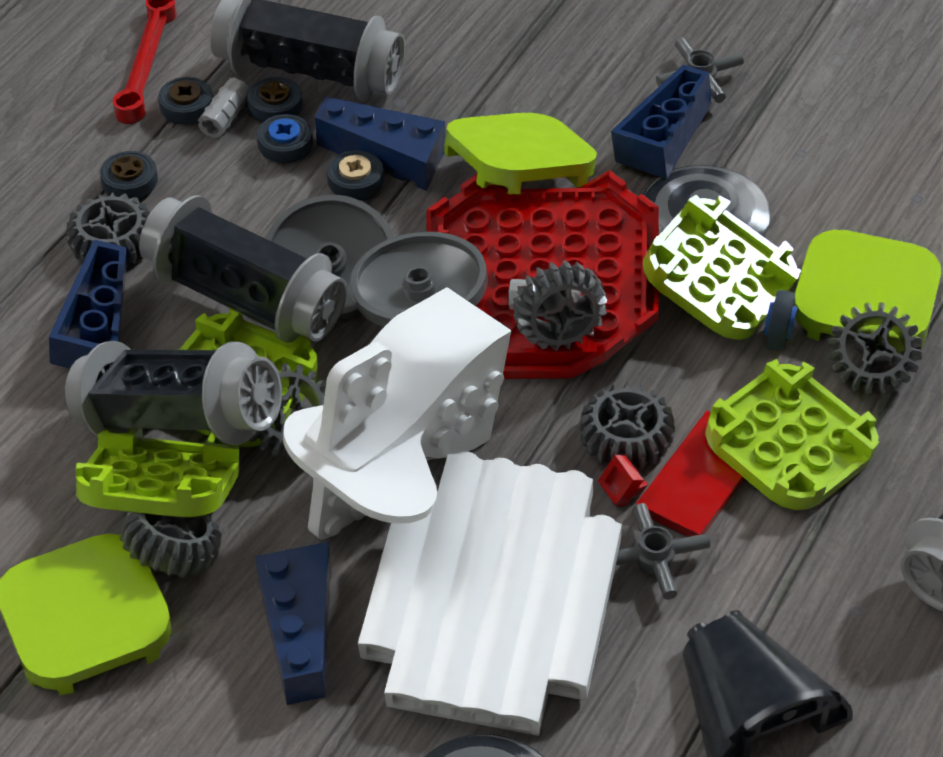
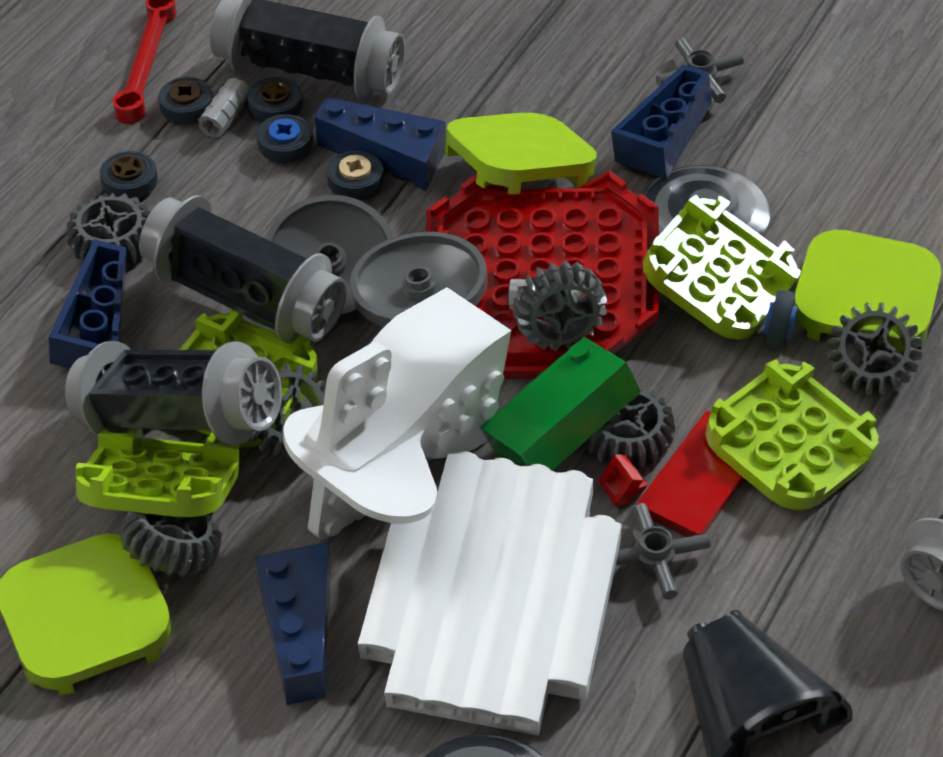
(562, 407): none -> green brick

